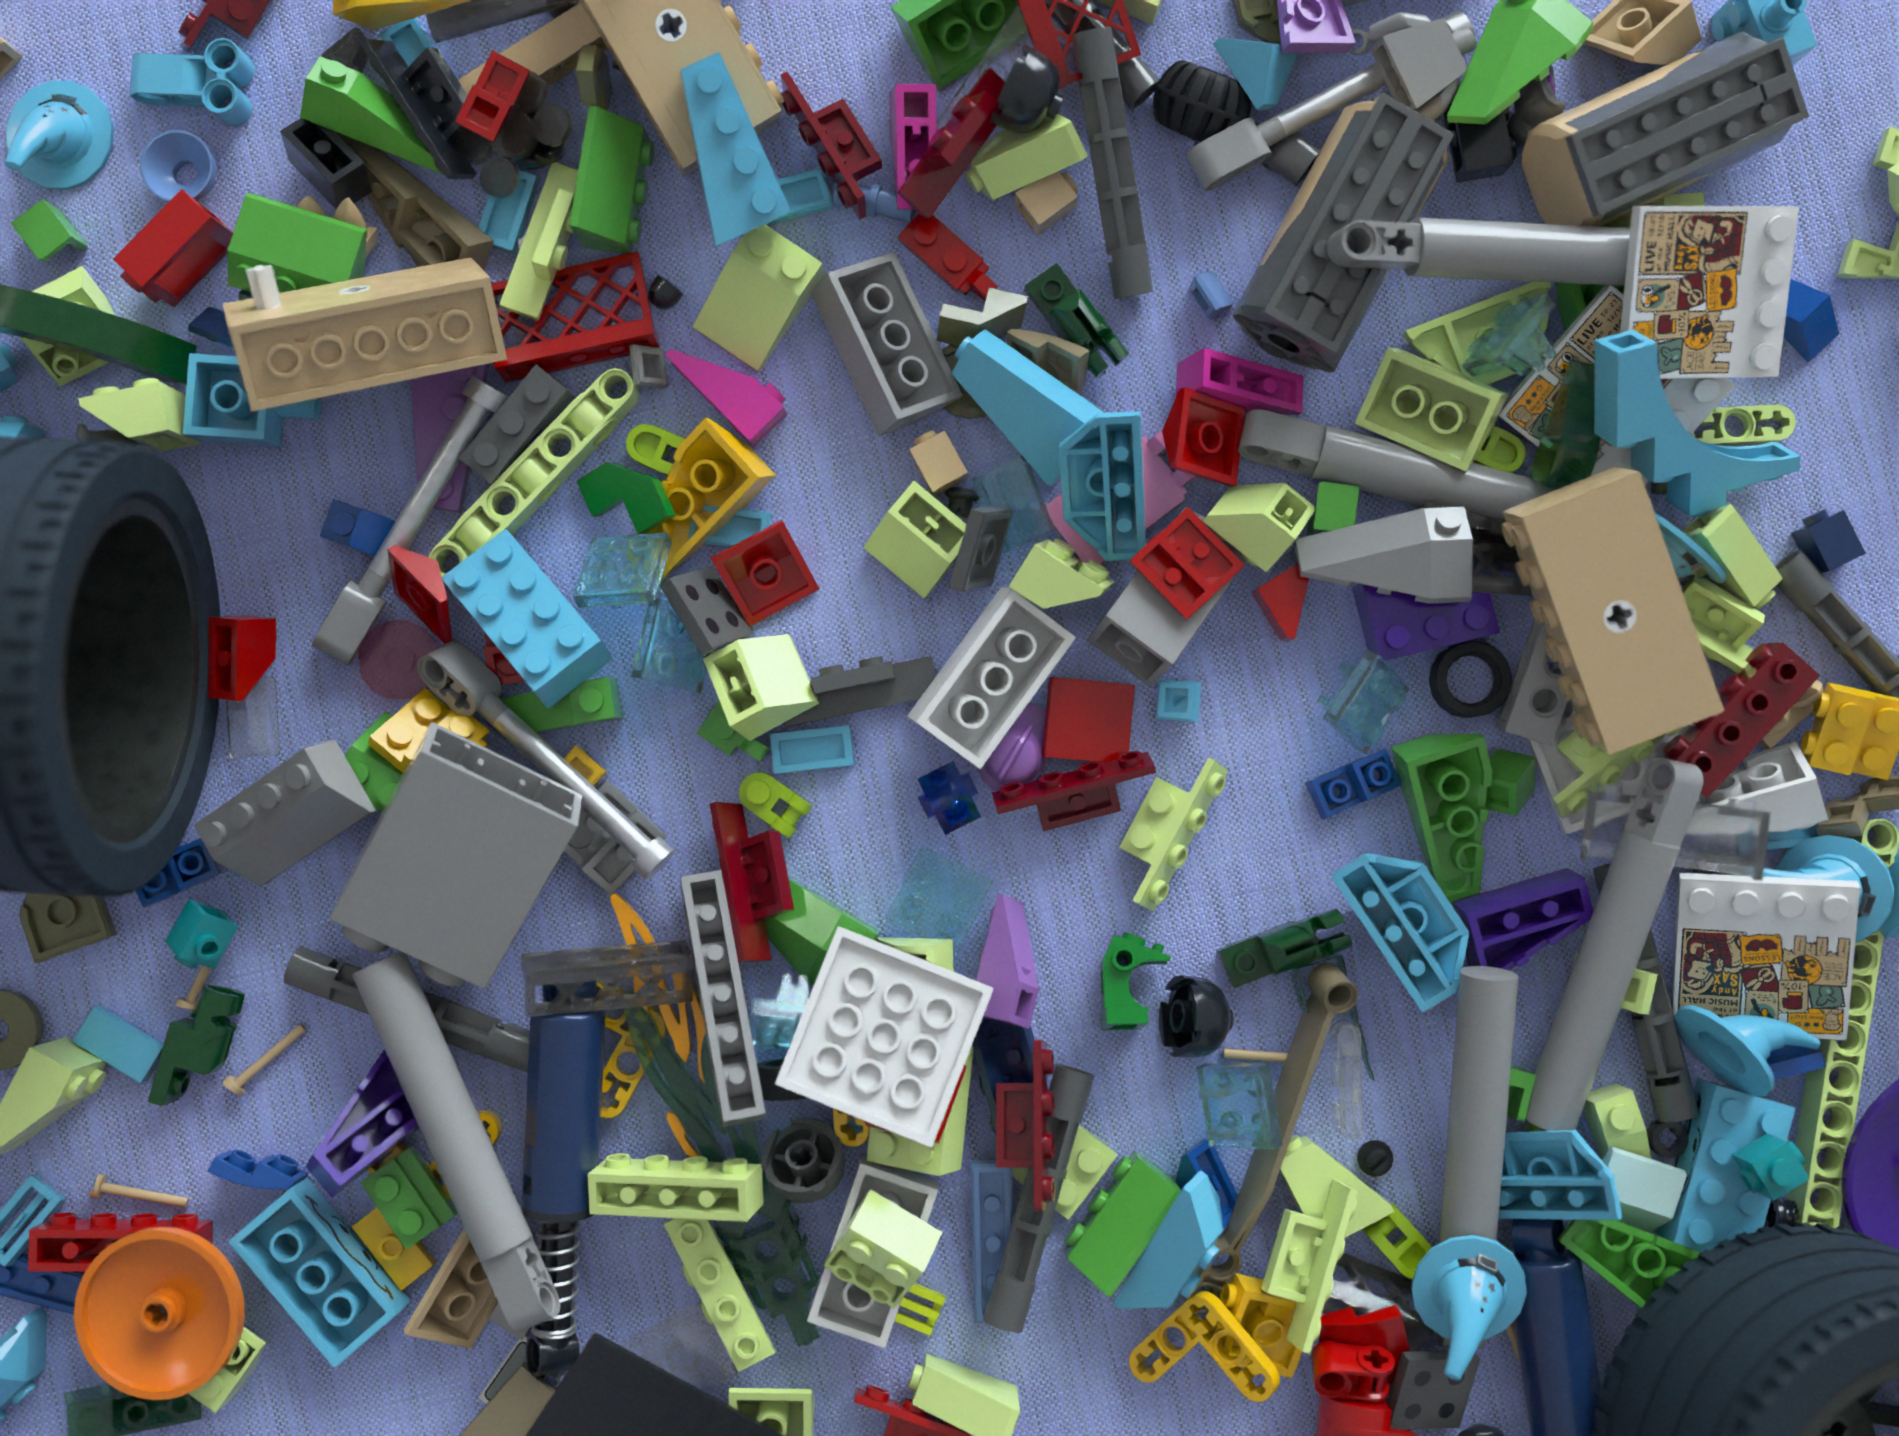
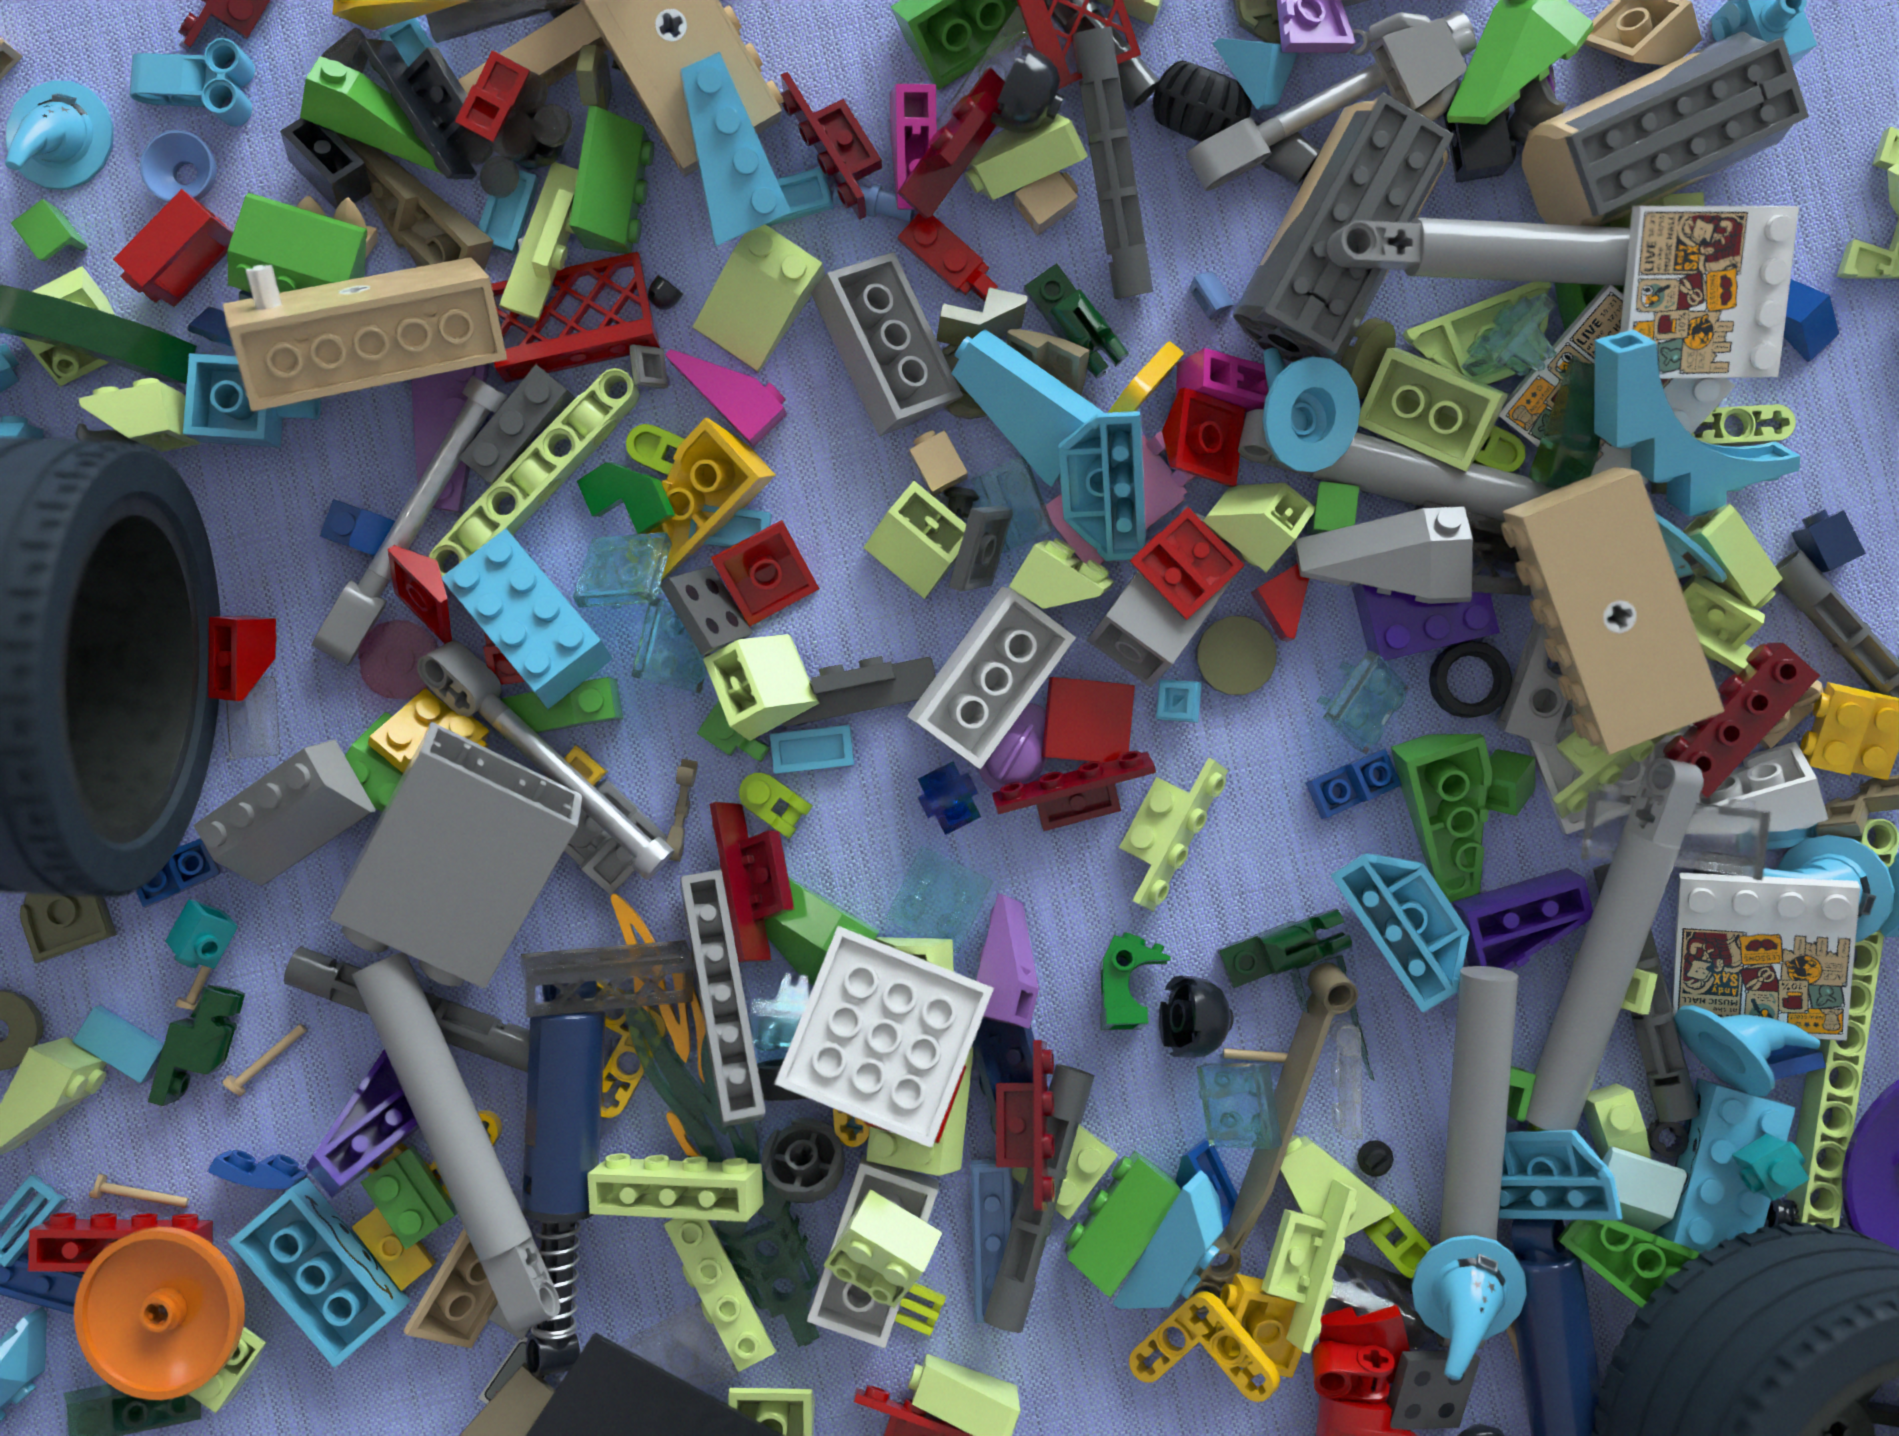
(685, 778): none -> dark tan piece
(1148, 379): none -> yellow beam
(1236, 655): none -> olive tile
(1309, 411): none -> medium azure piece
(1368, 351): none -> olive tile

